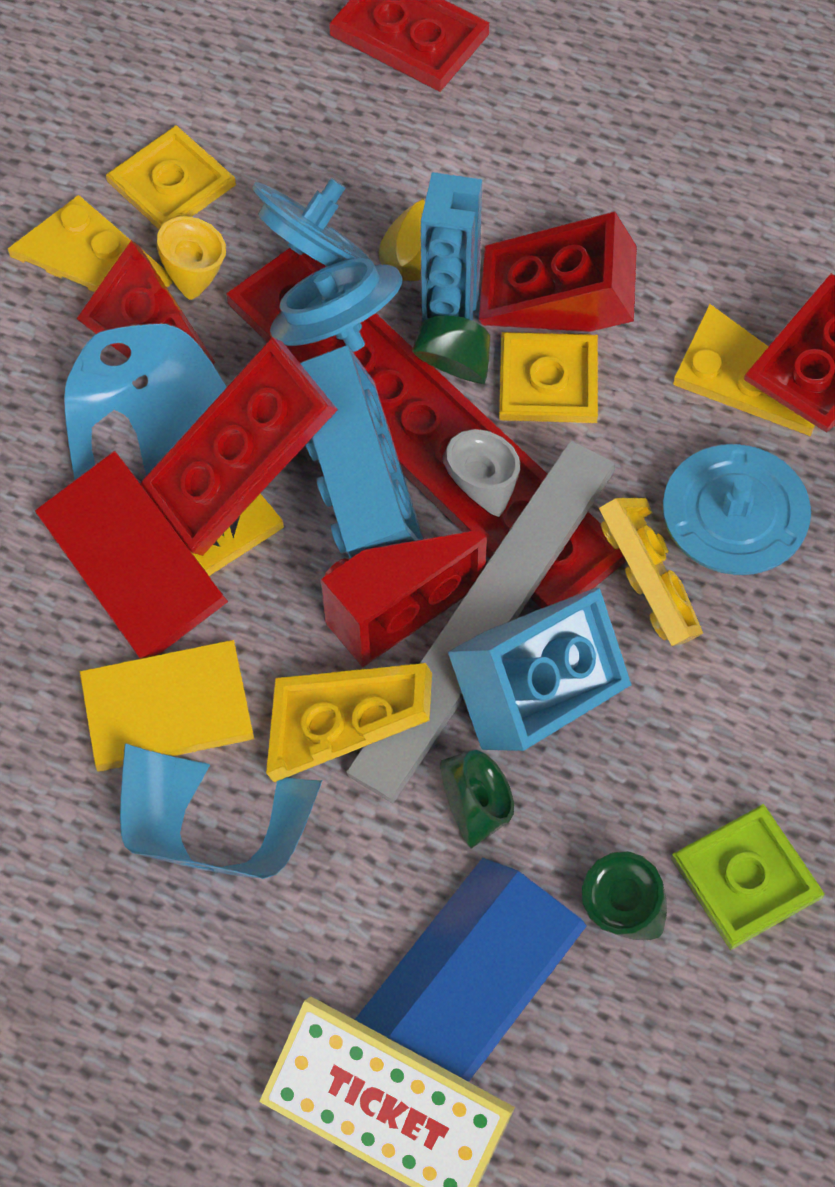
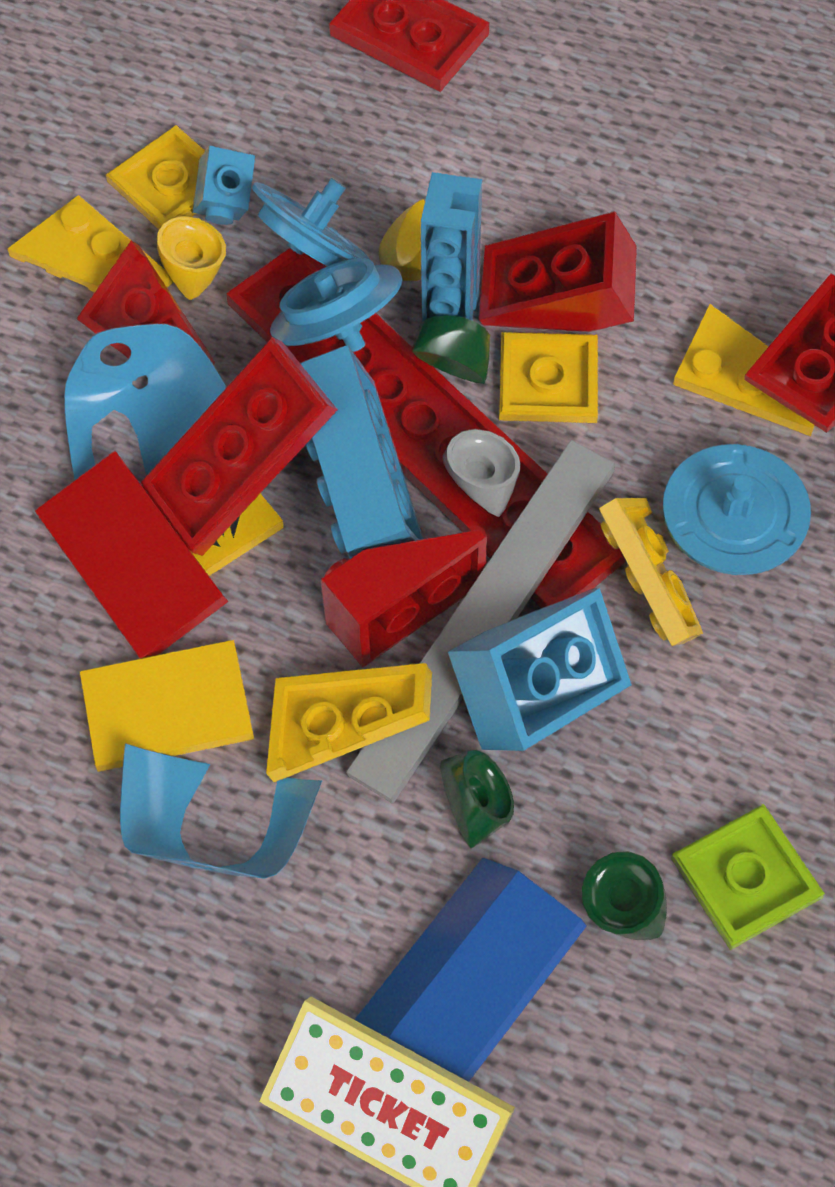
(223, 185): none -> dark azure brick

